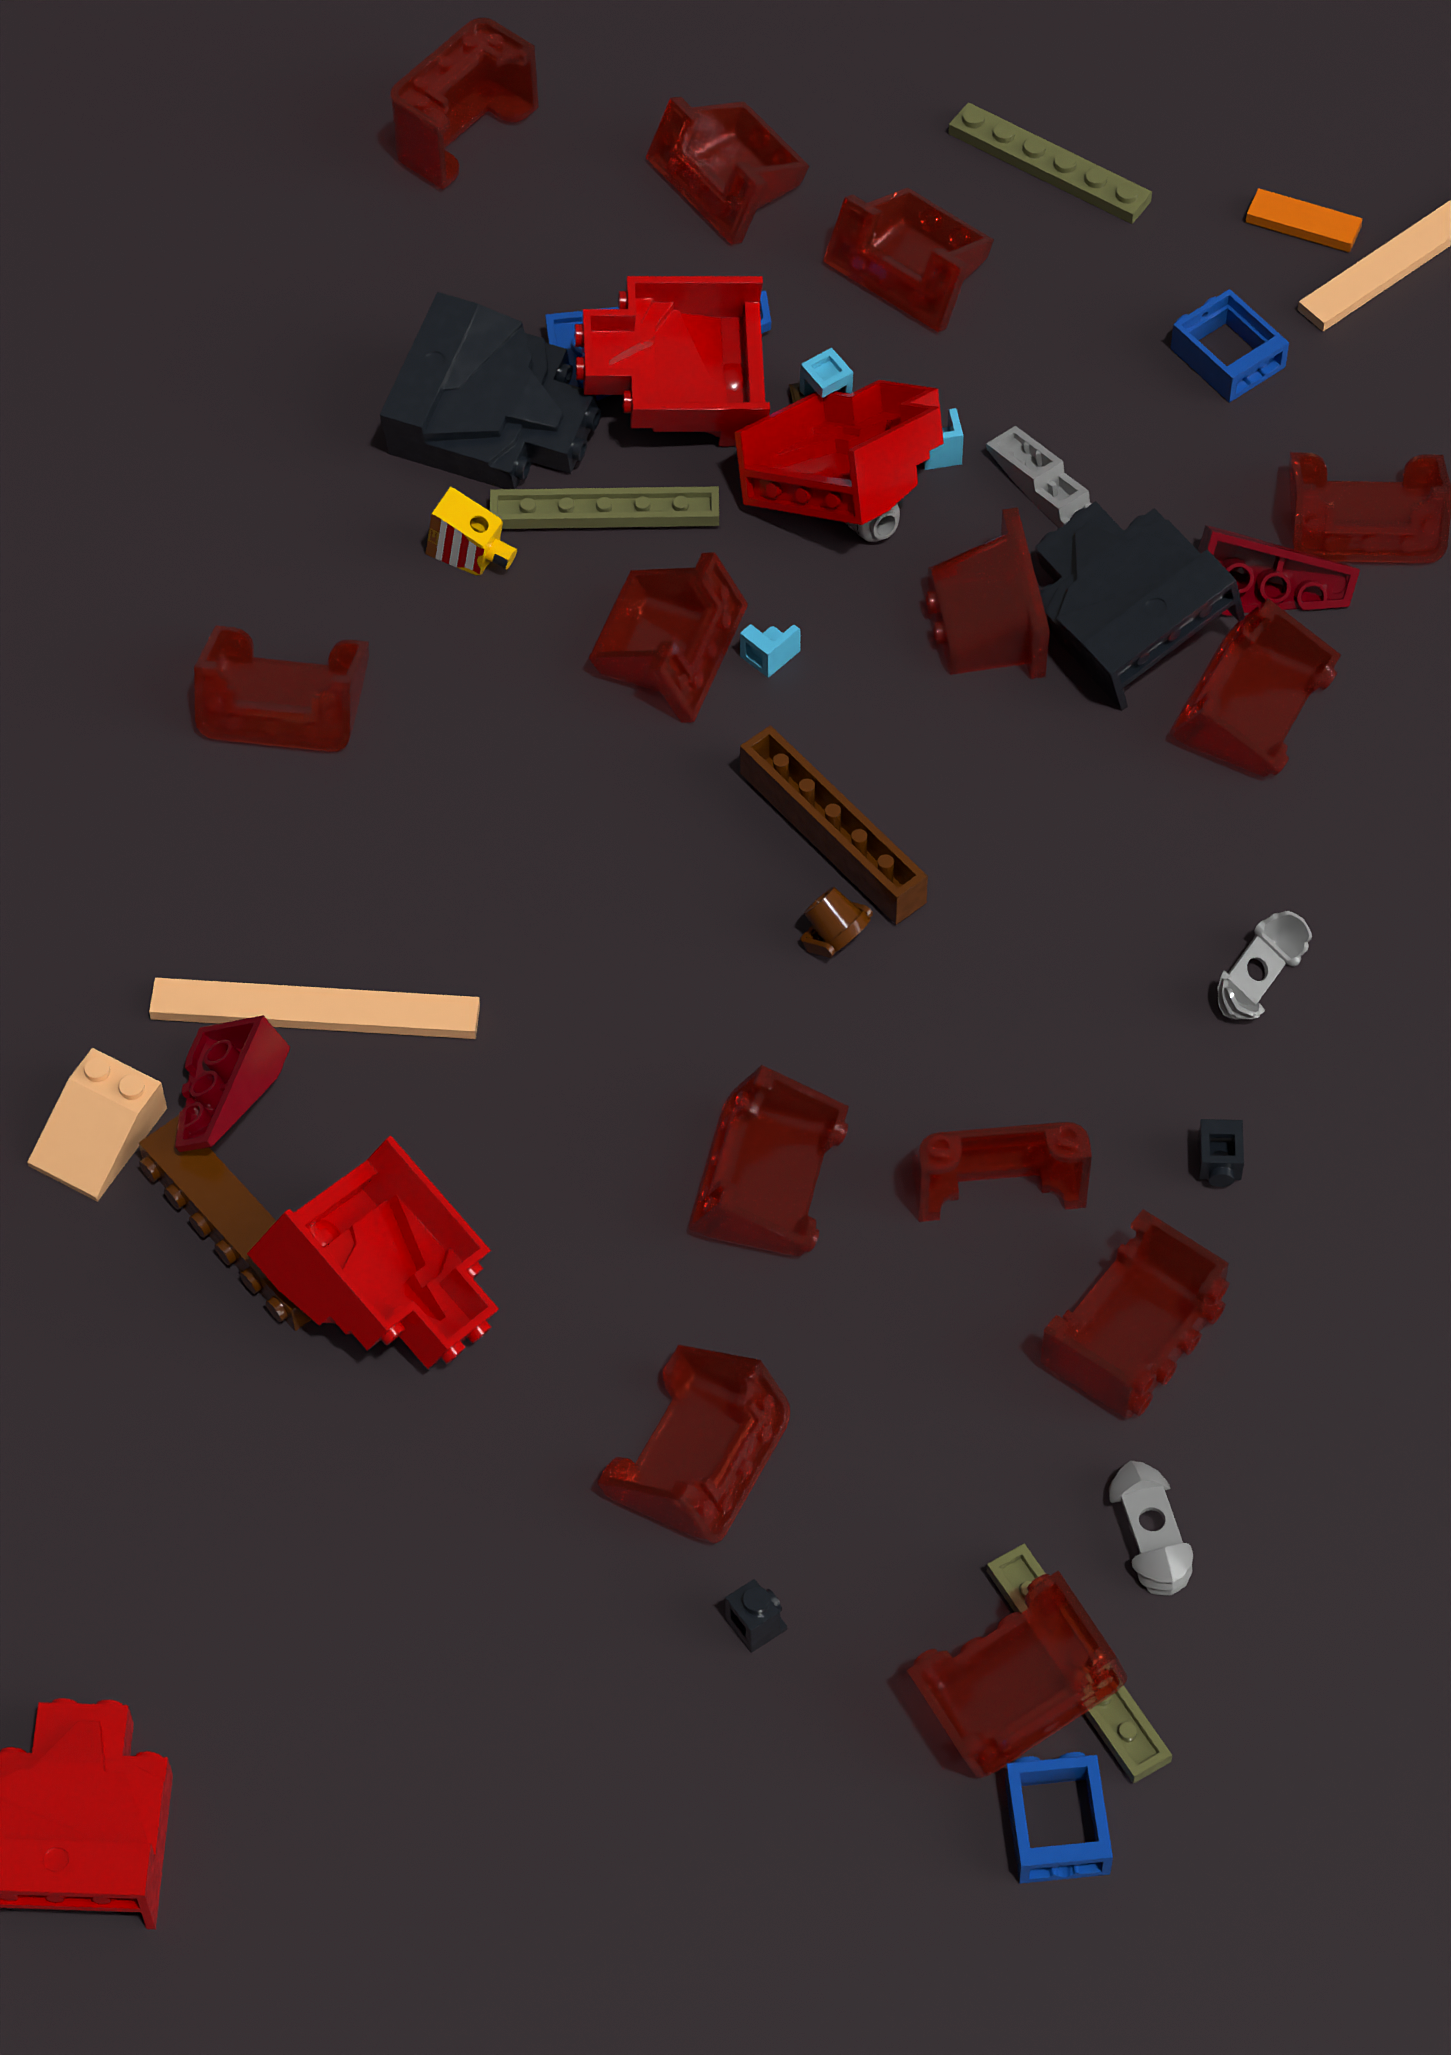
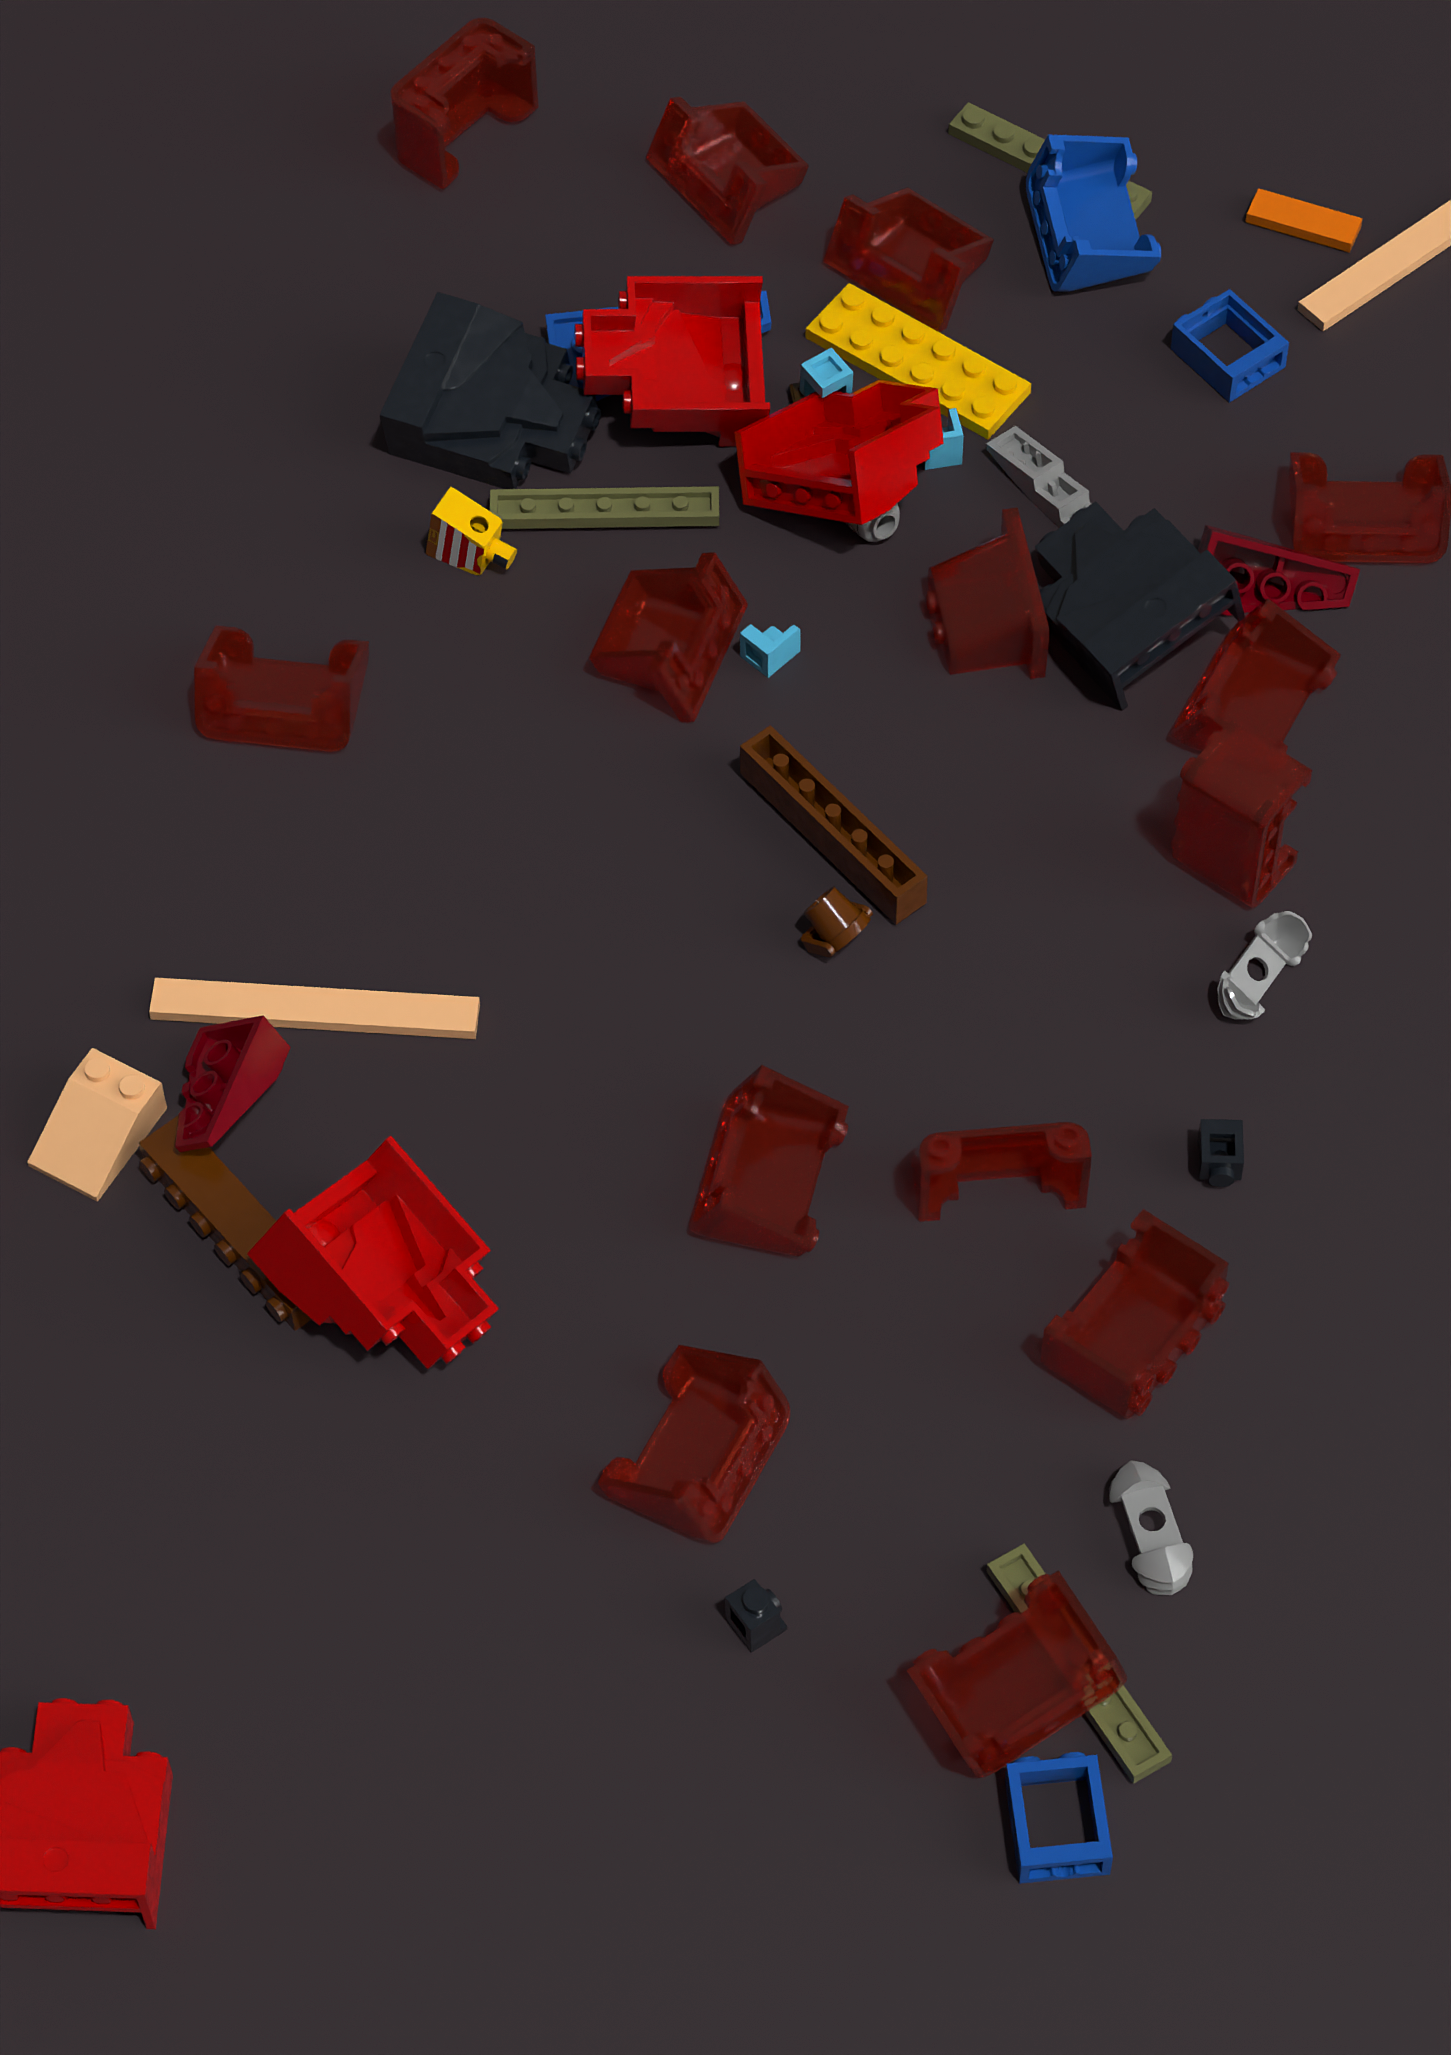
(910, 352): none -> yellow plate
(1086, 212): none -> blue windscreen
(1236, 813): none -> clear red windscreen

